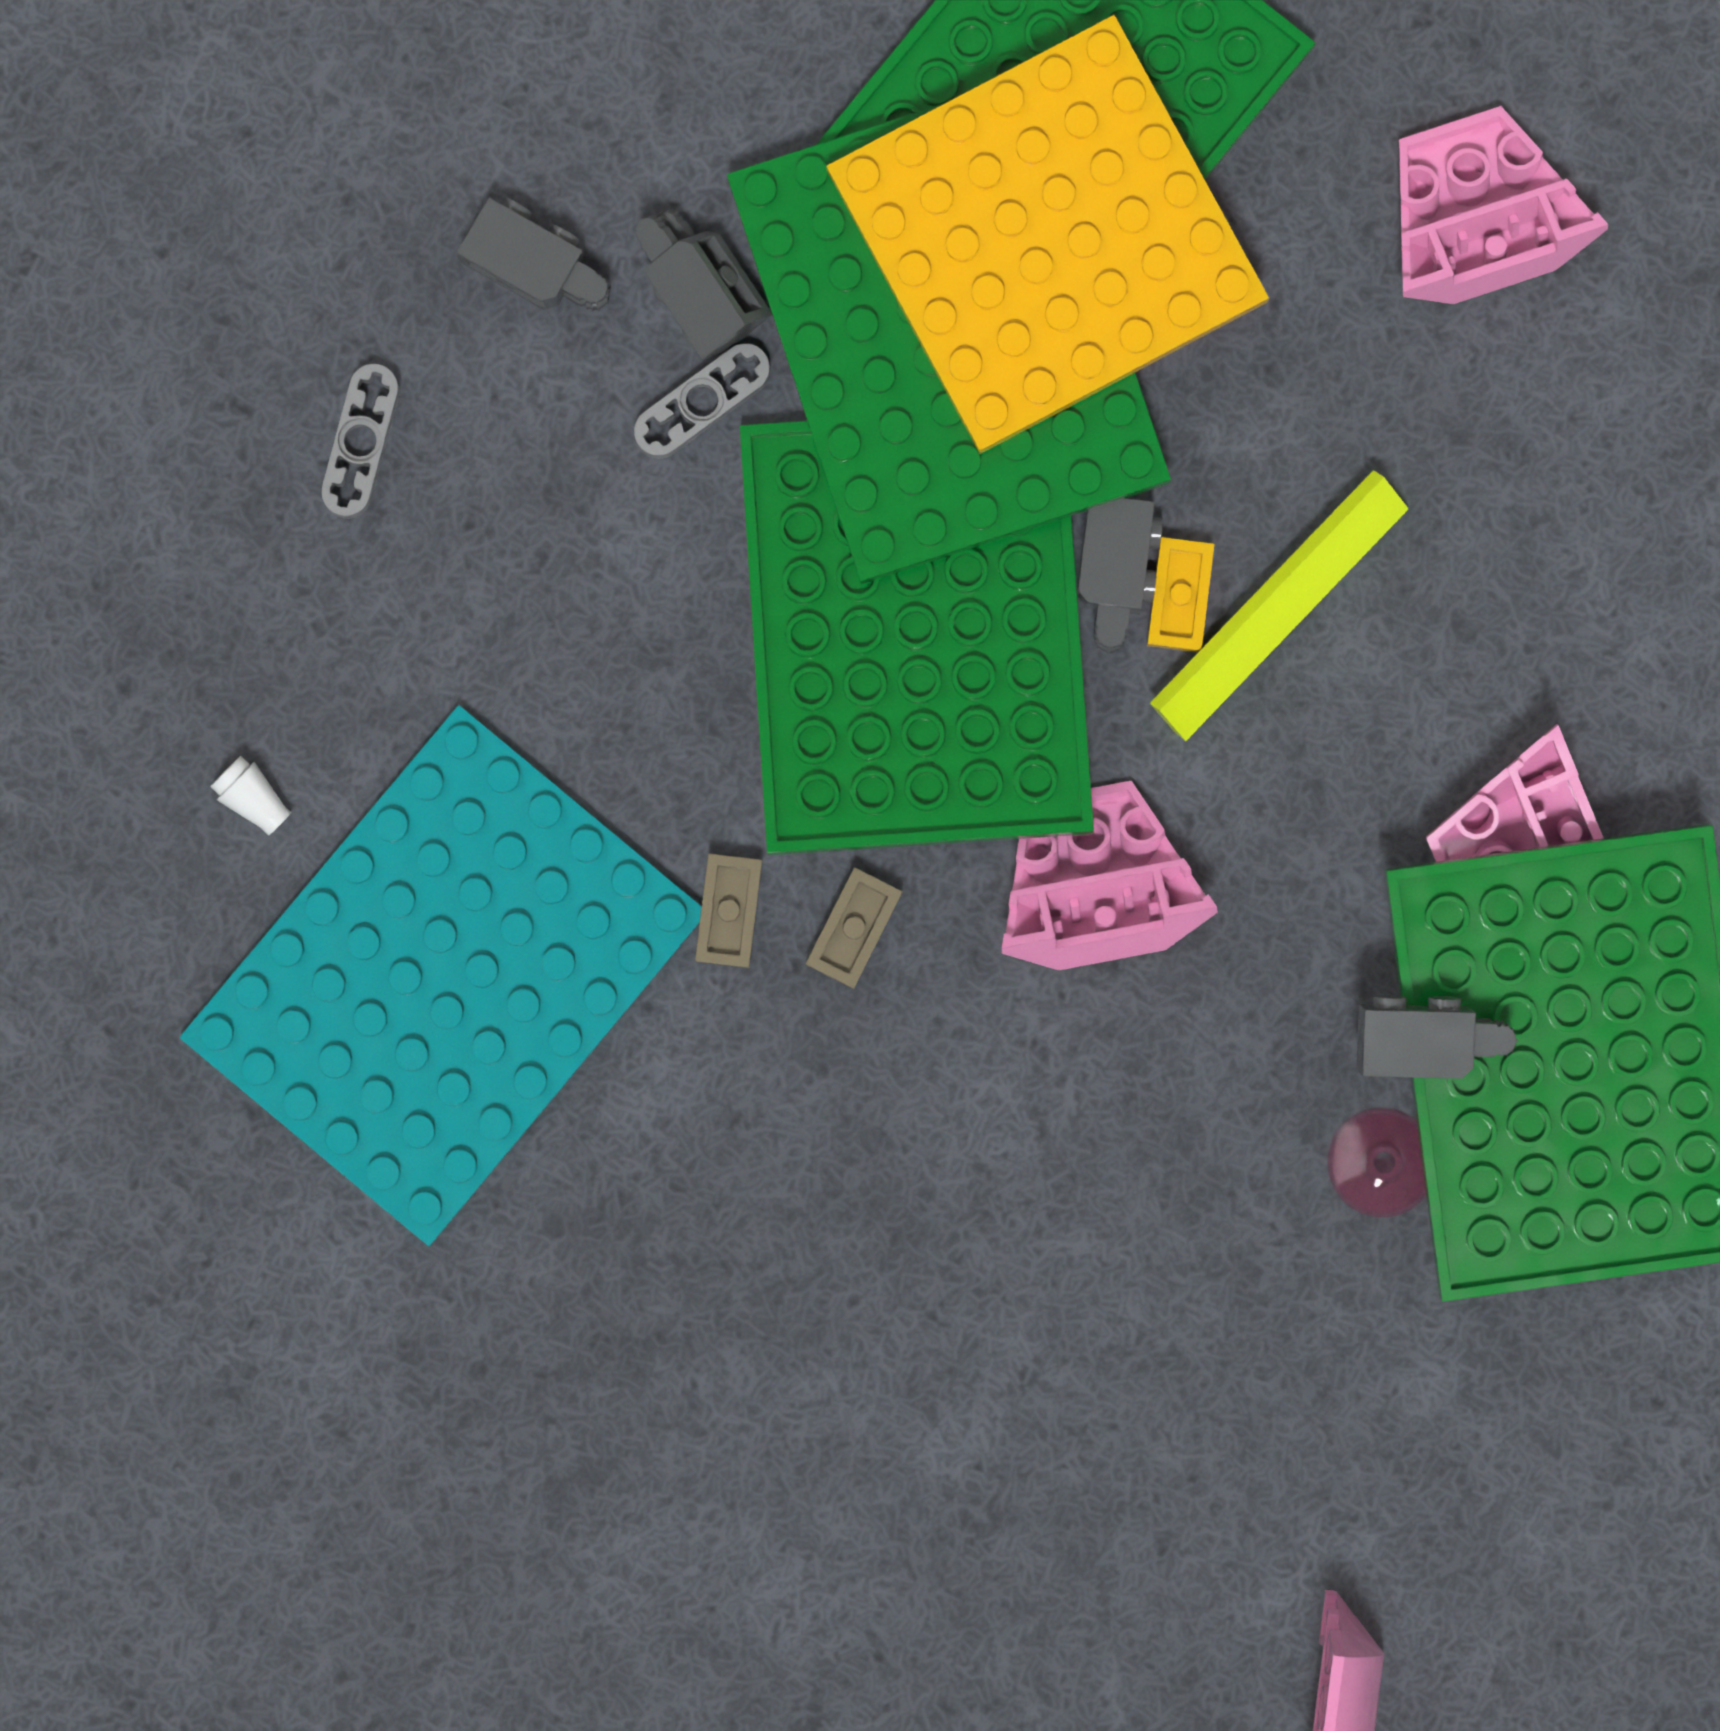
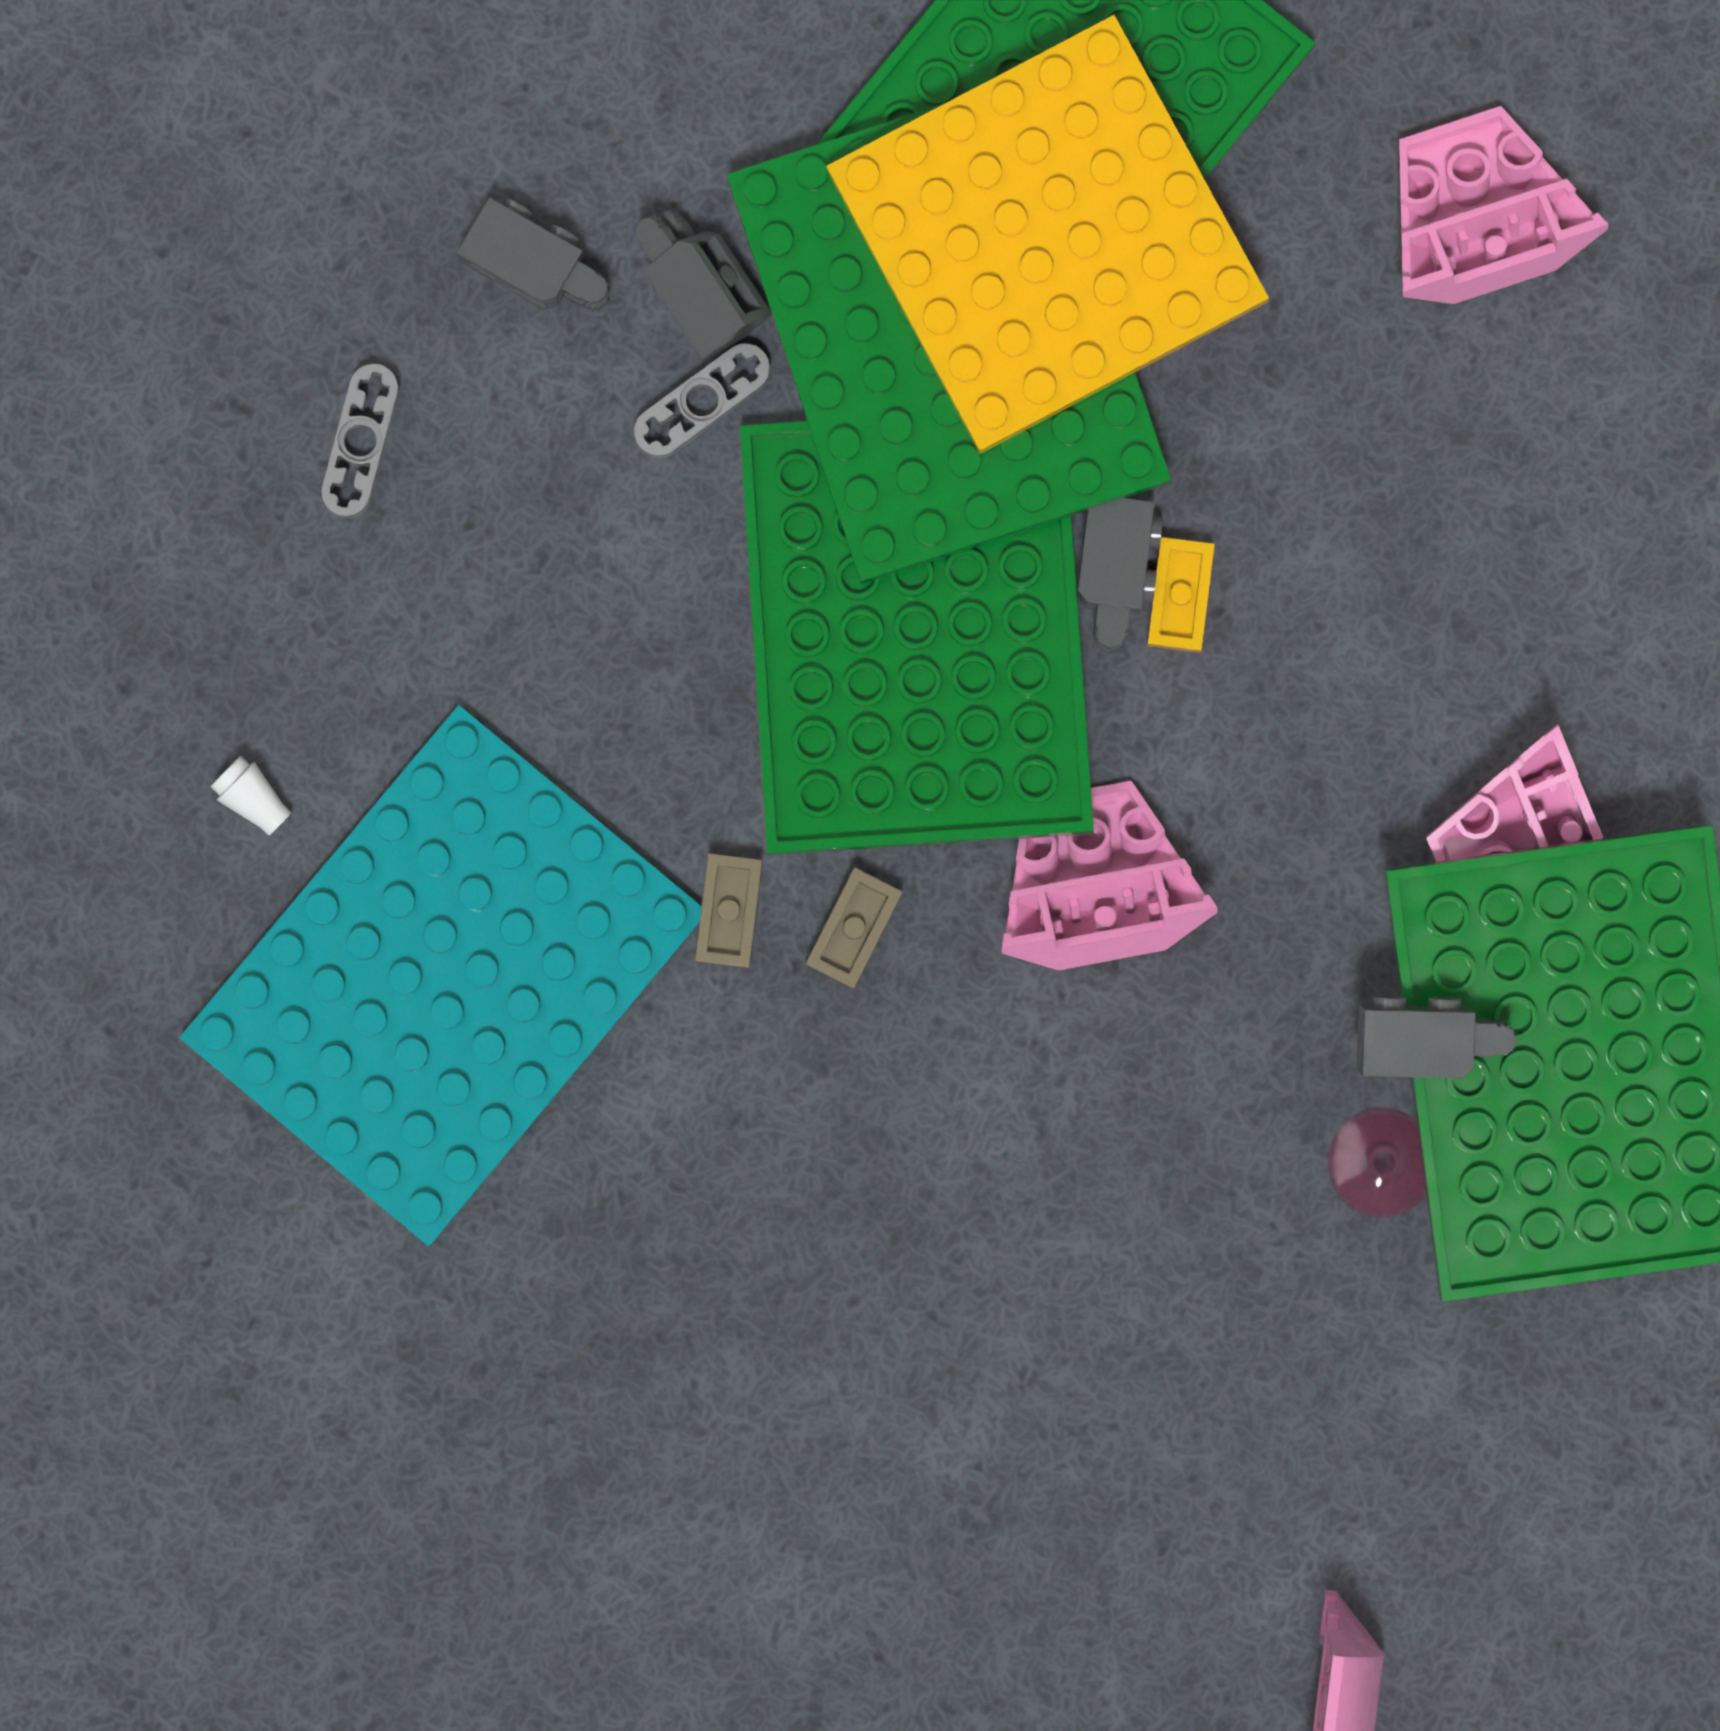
(1279, 605): neon yellow tile -> none

